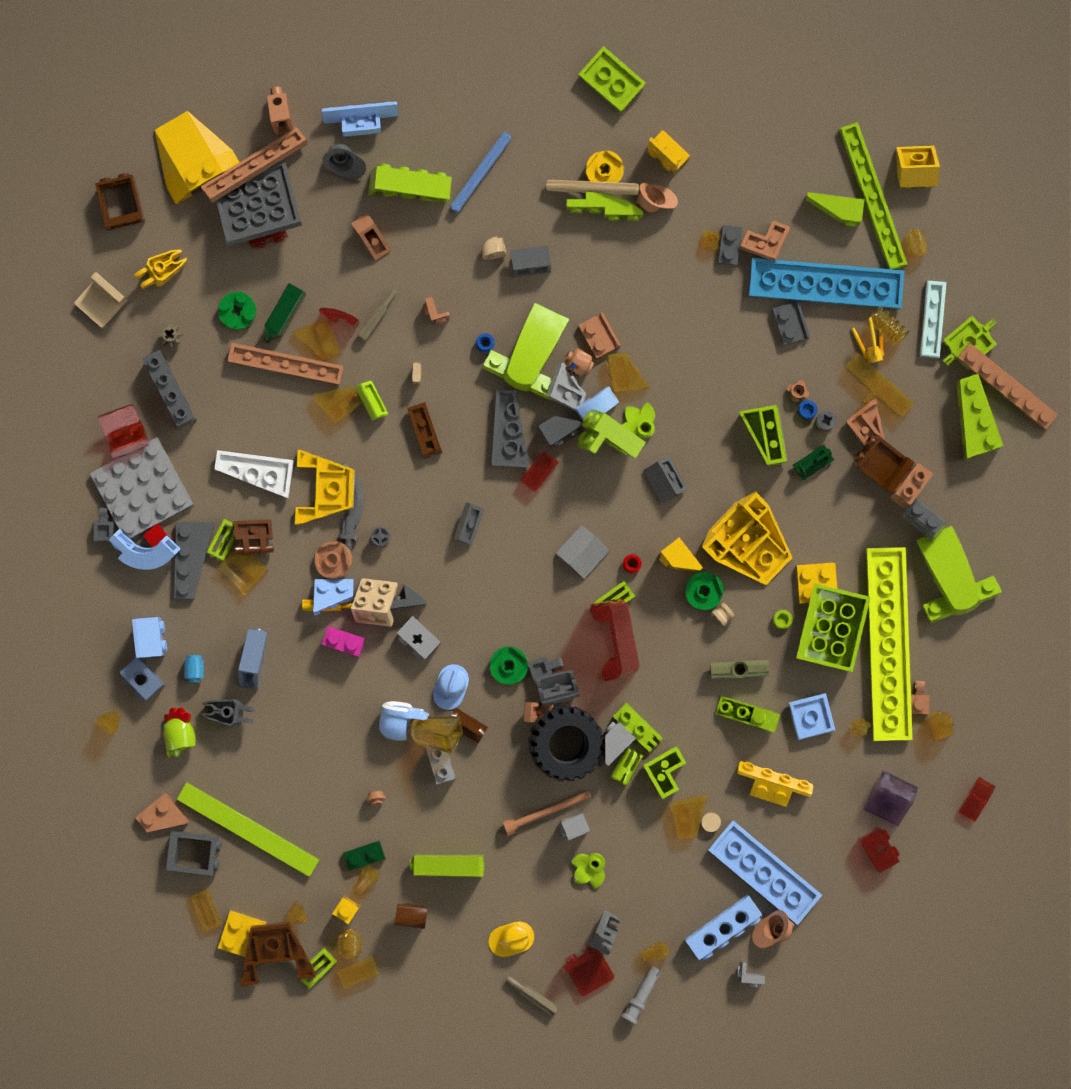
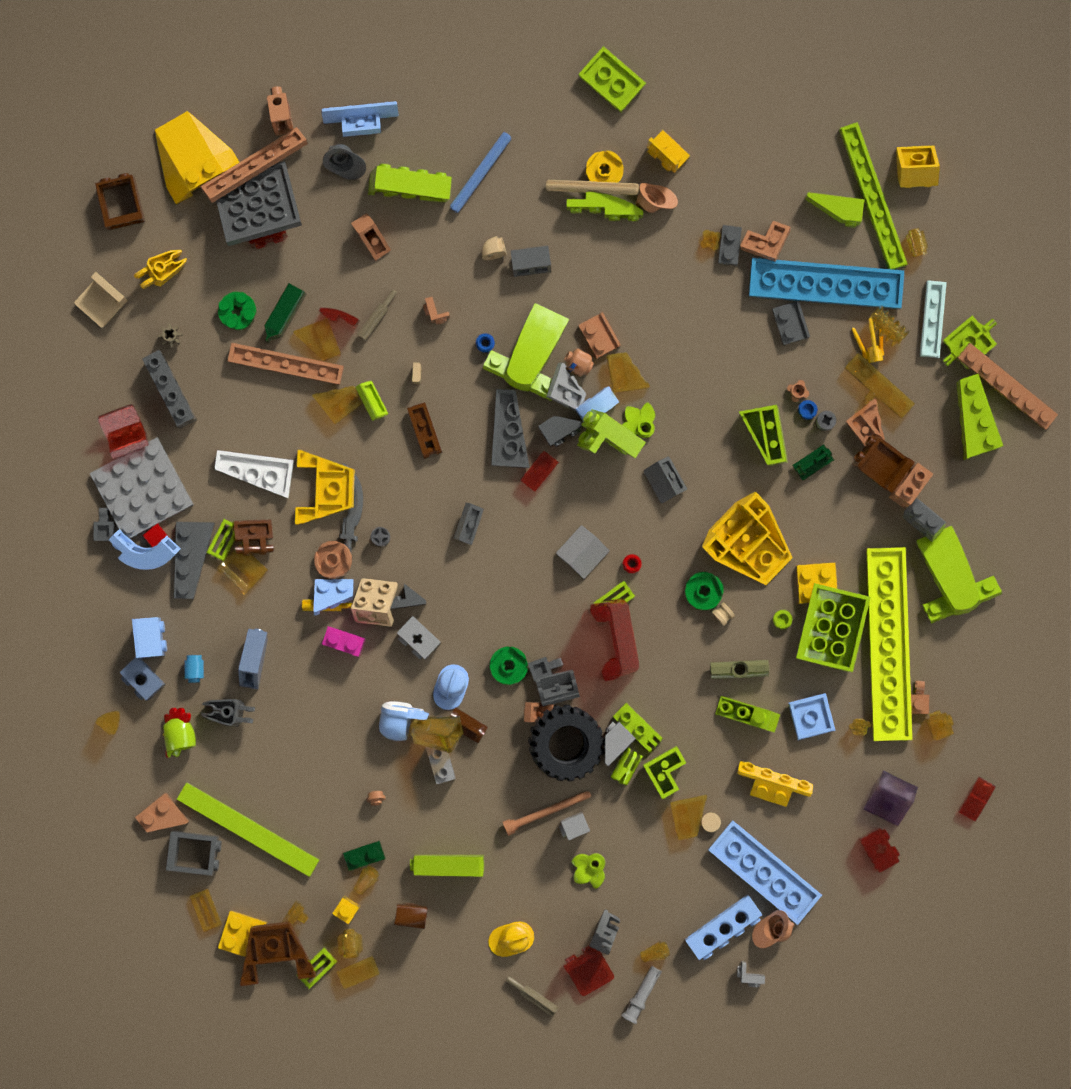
(679, 557): yellow slope -> none

